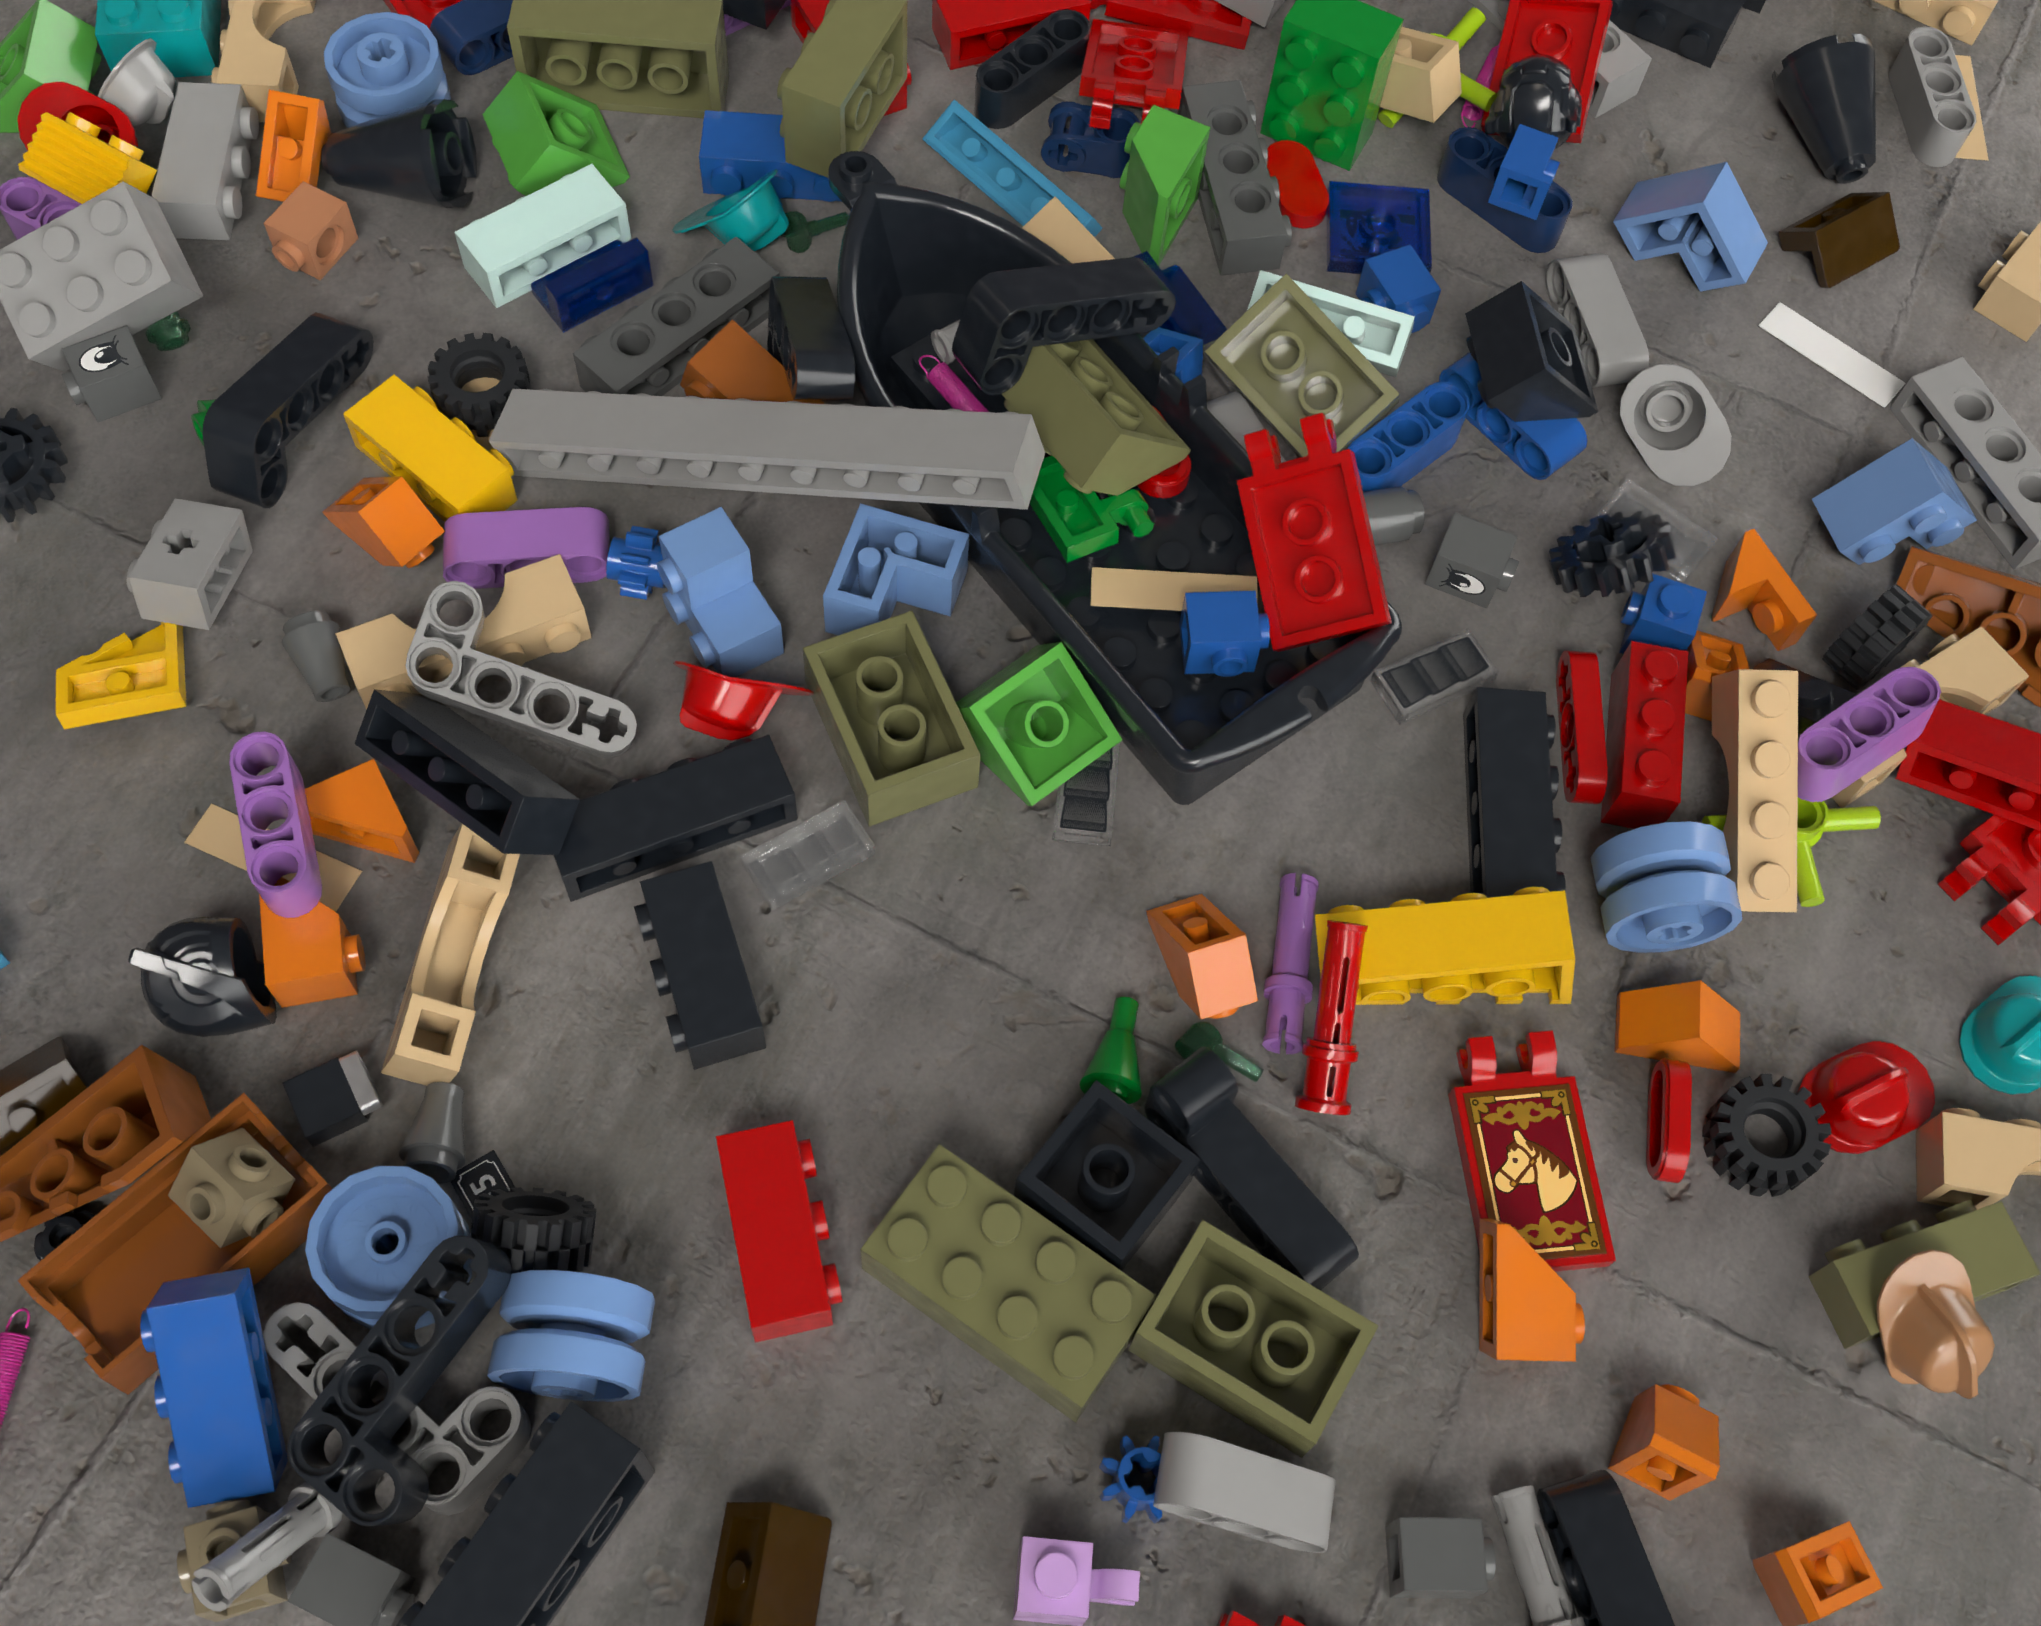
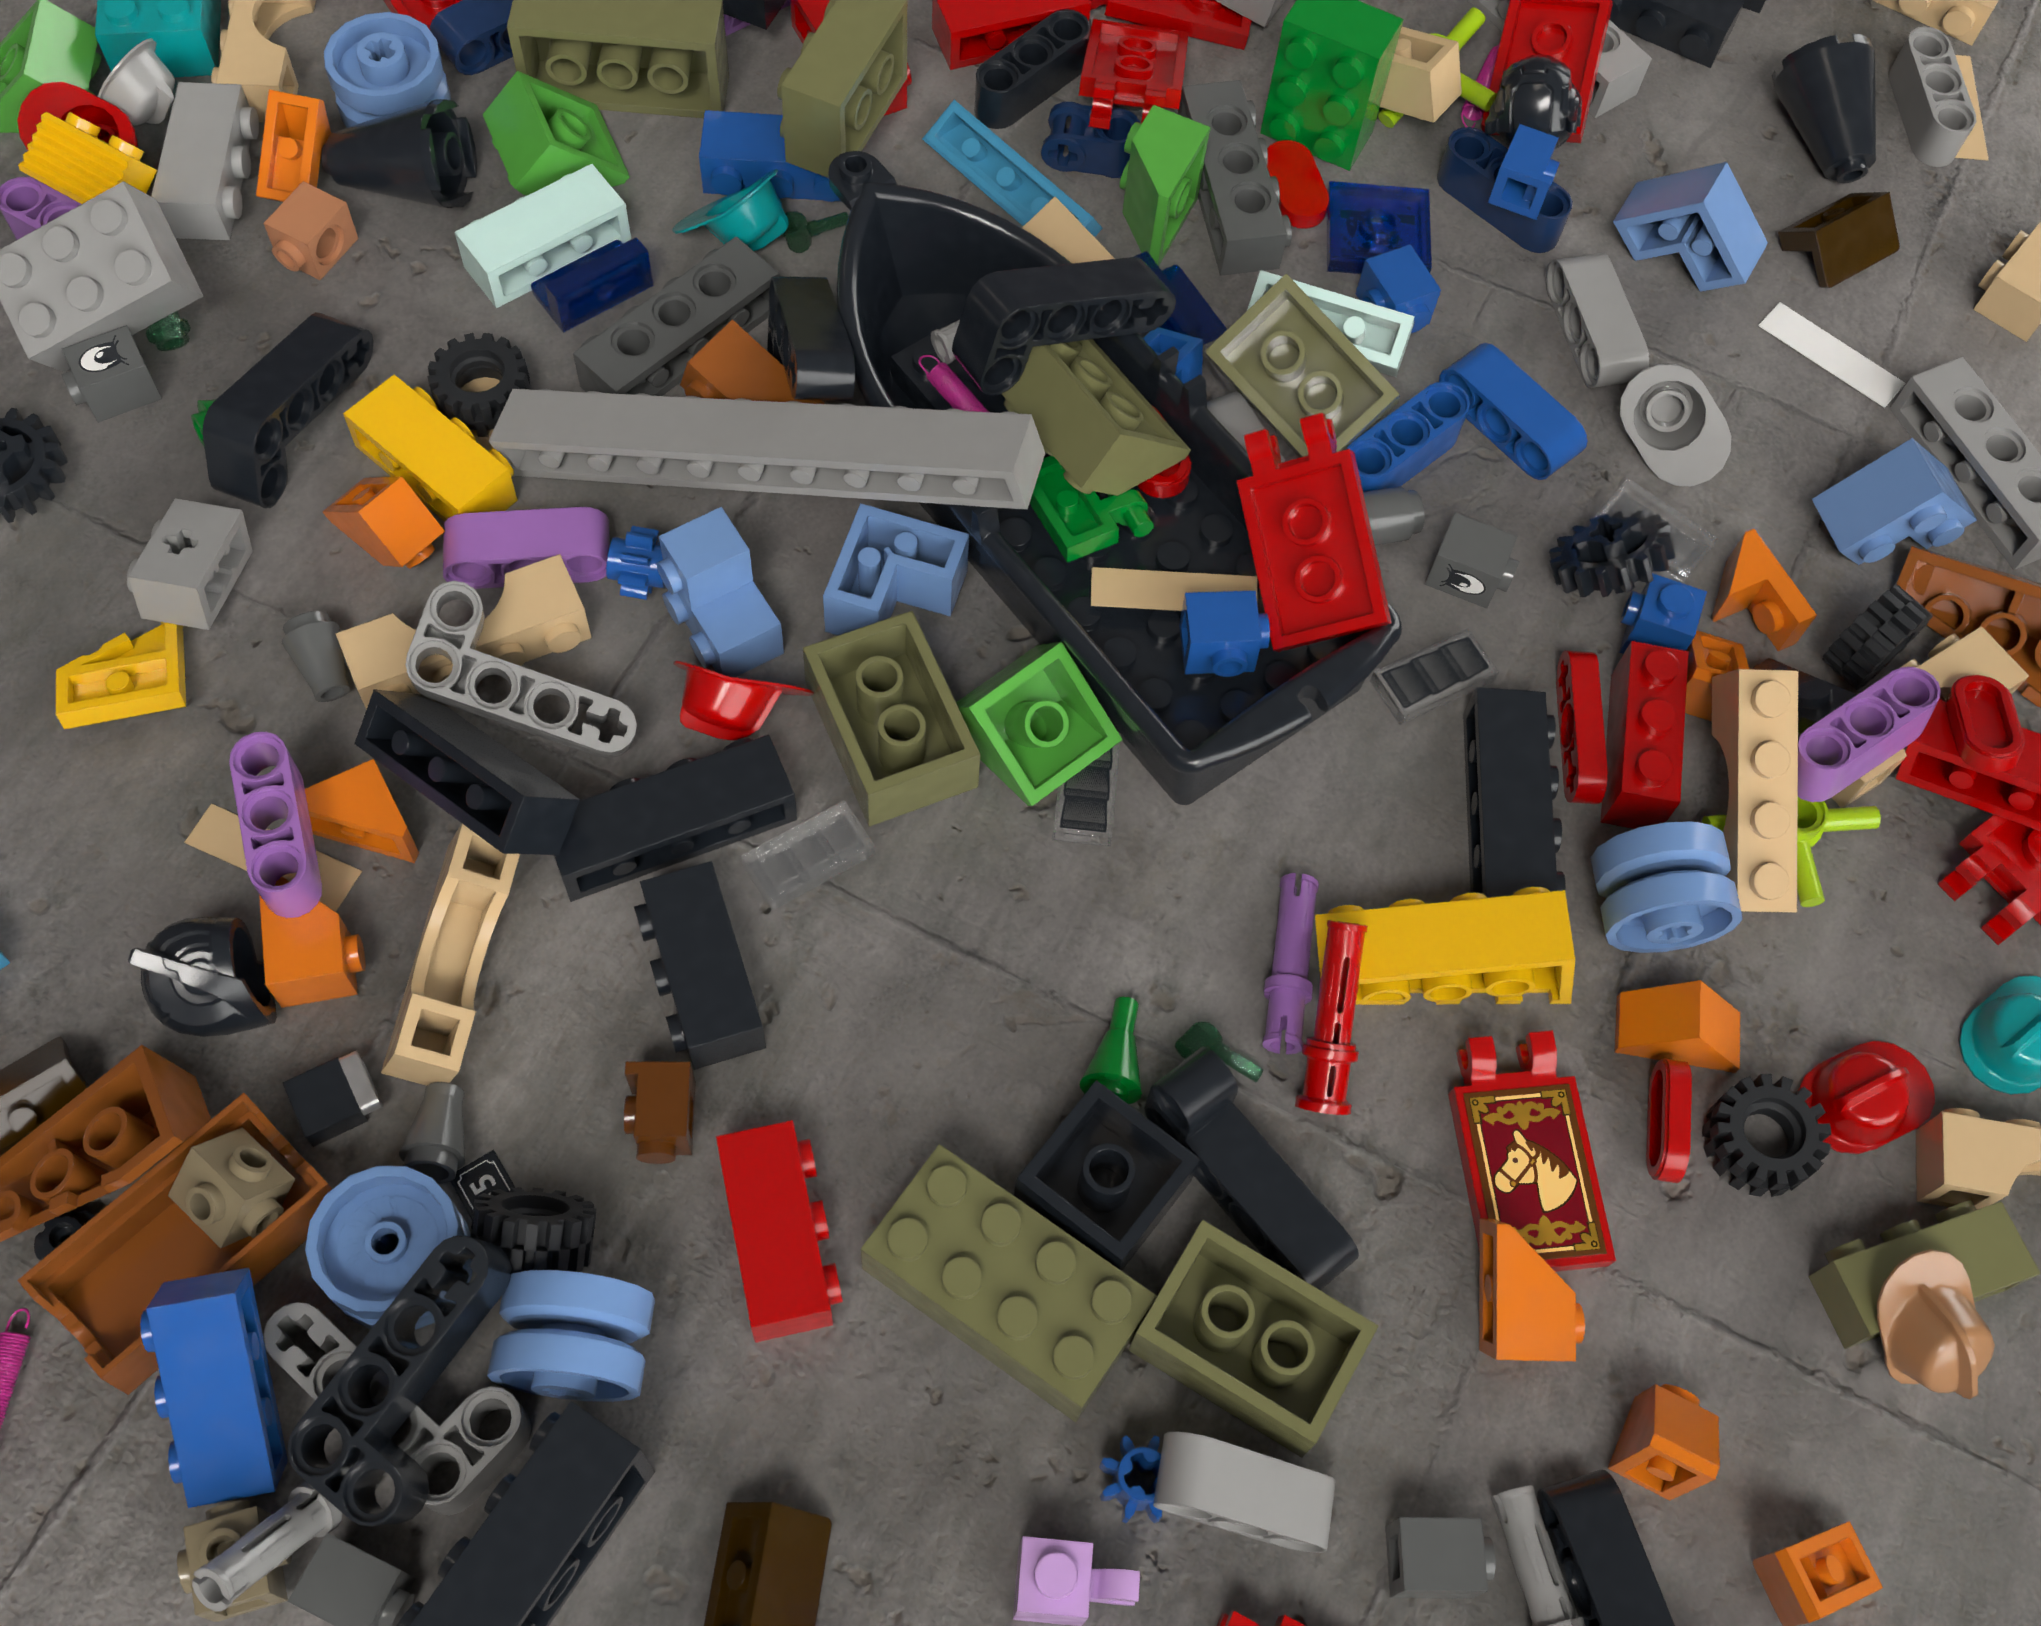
(661, 1109): none -> reddish brown brick
(1204, 956): orange slope -> none
(1528, 358): black slope -> none
(1985, 724): none -> red tile

